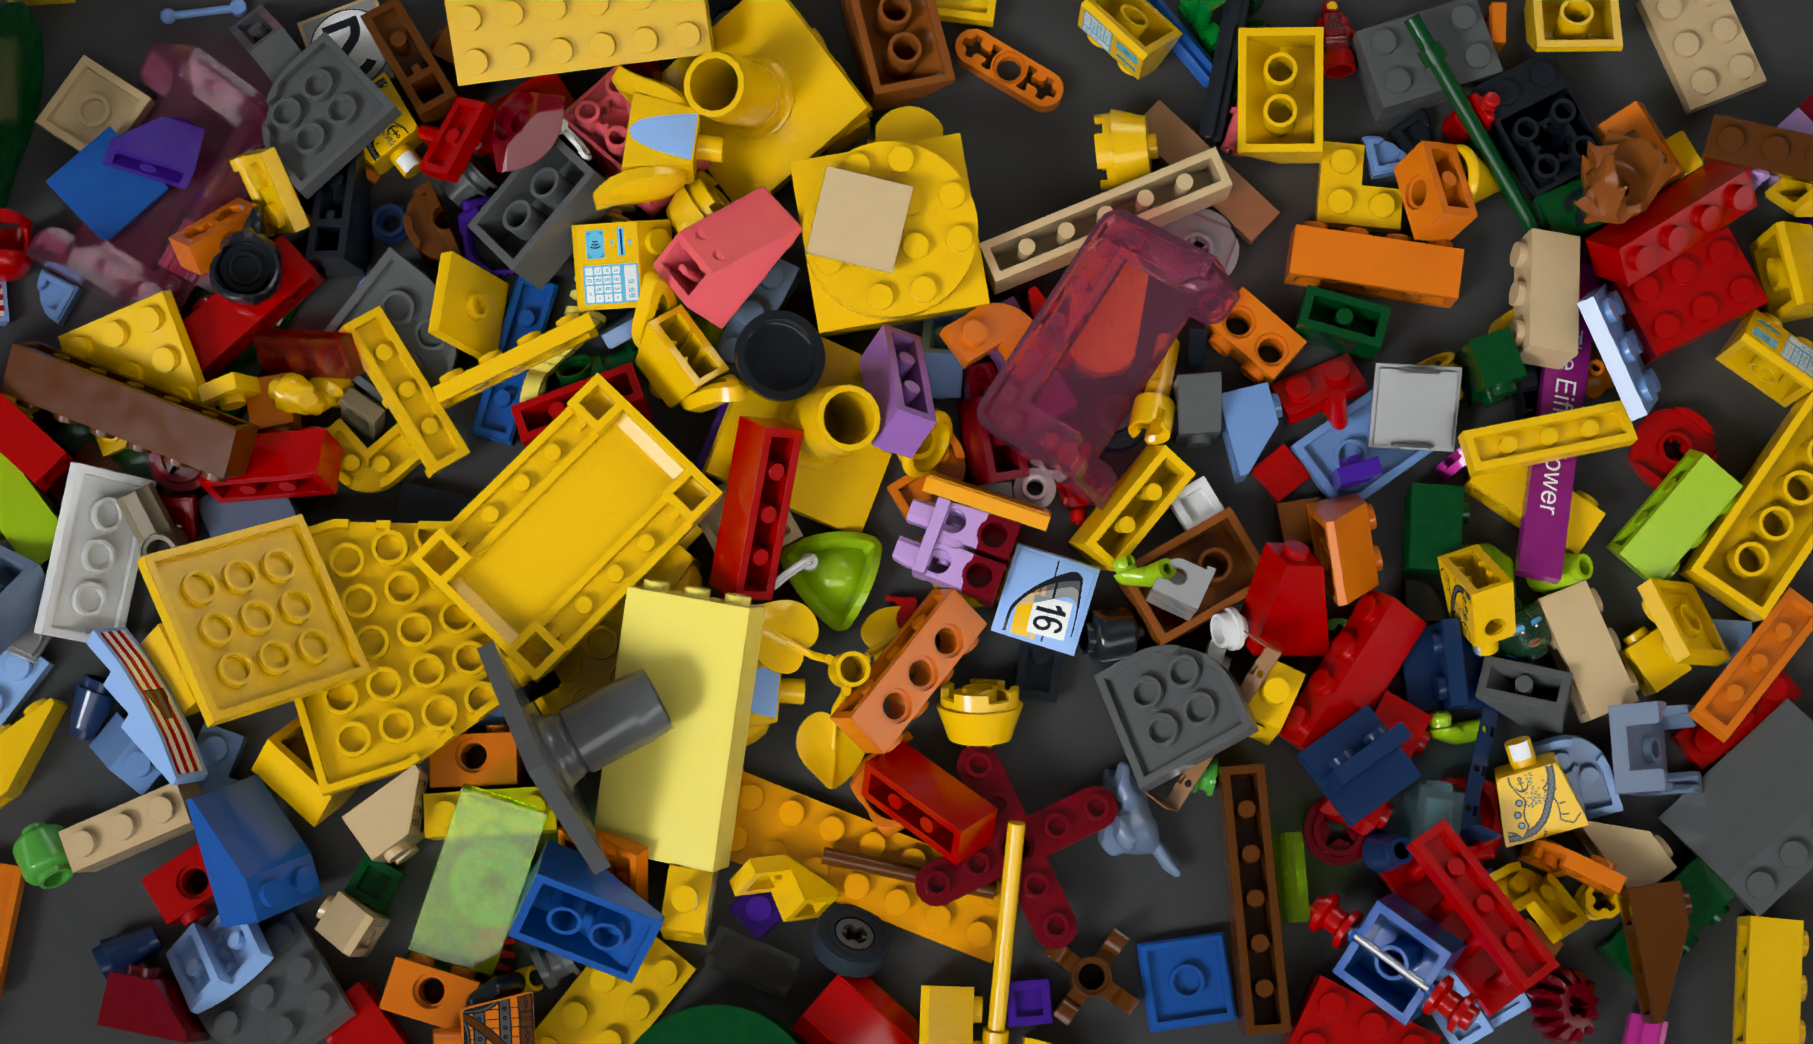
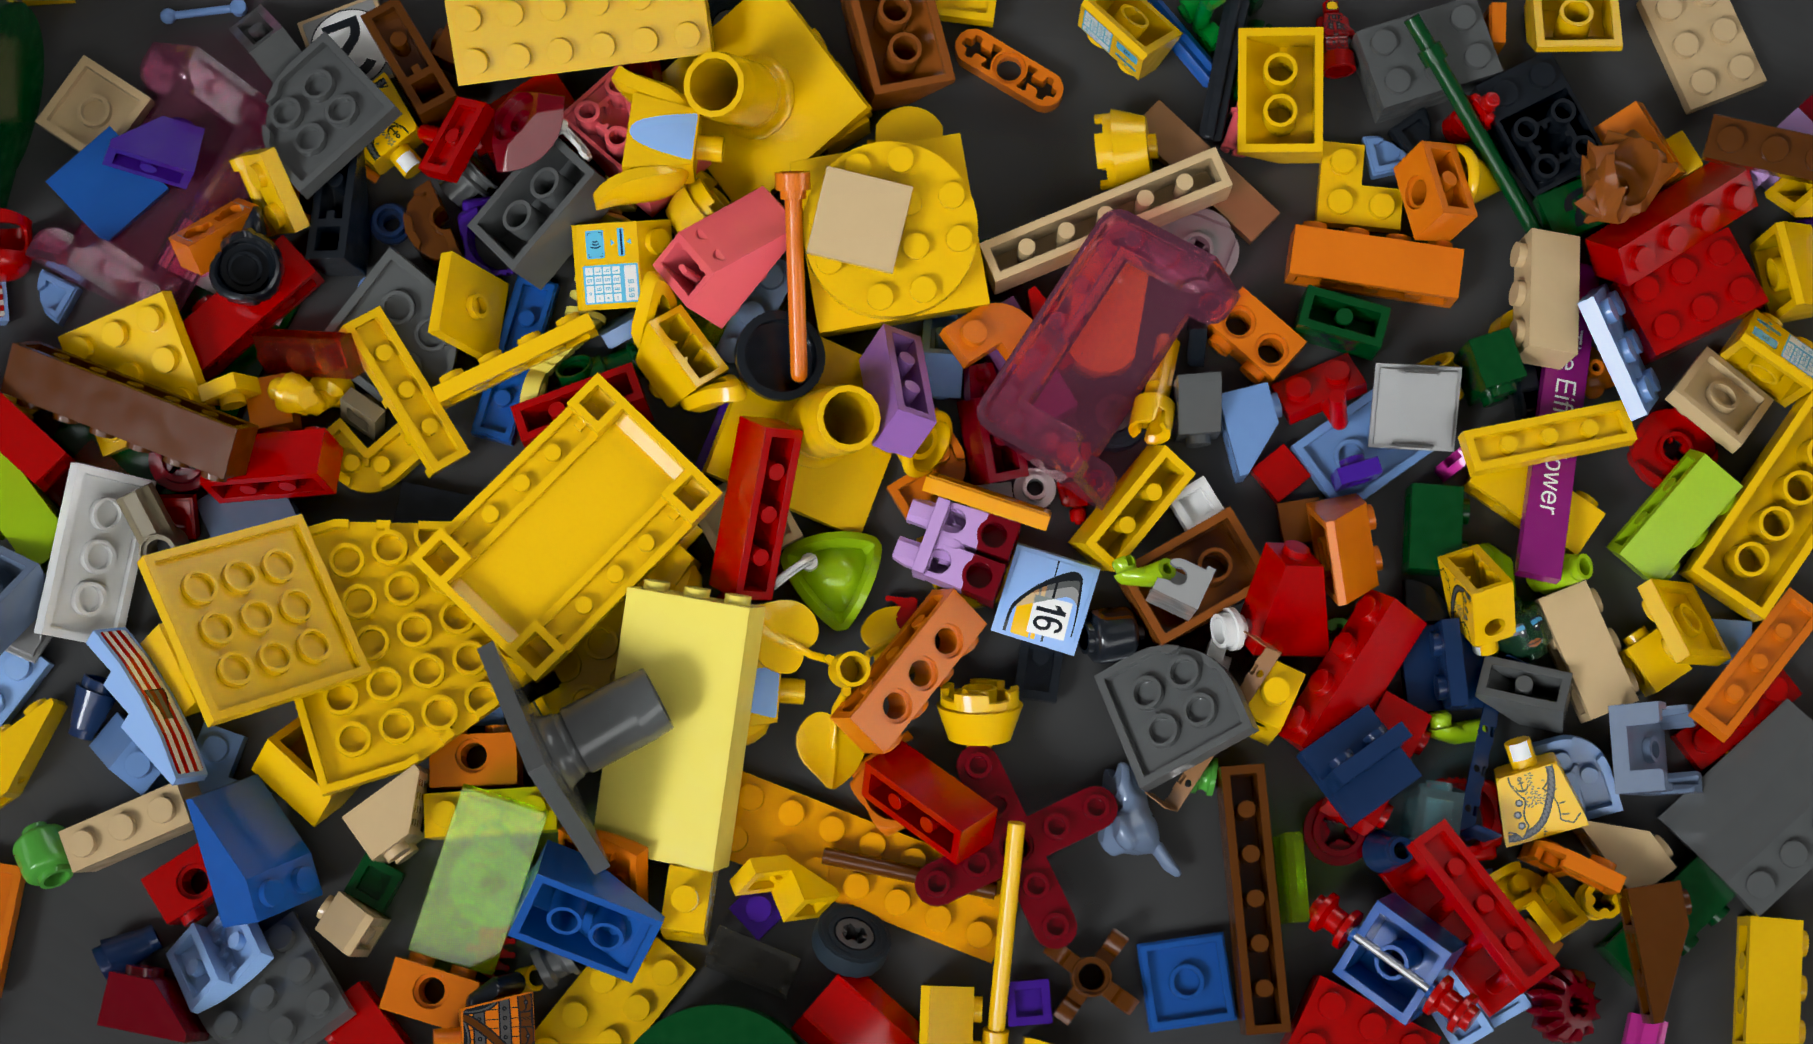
(792, 190): none -> orange piece
(1719, 400): none -> tan plate

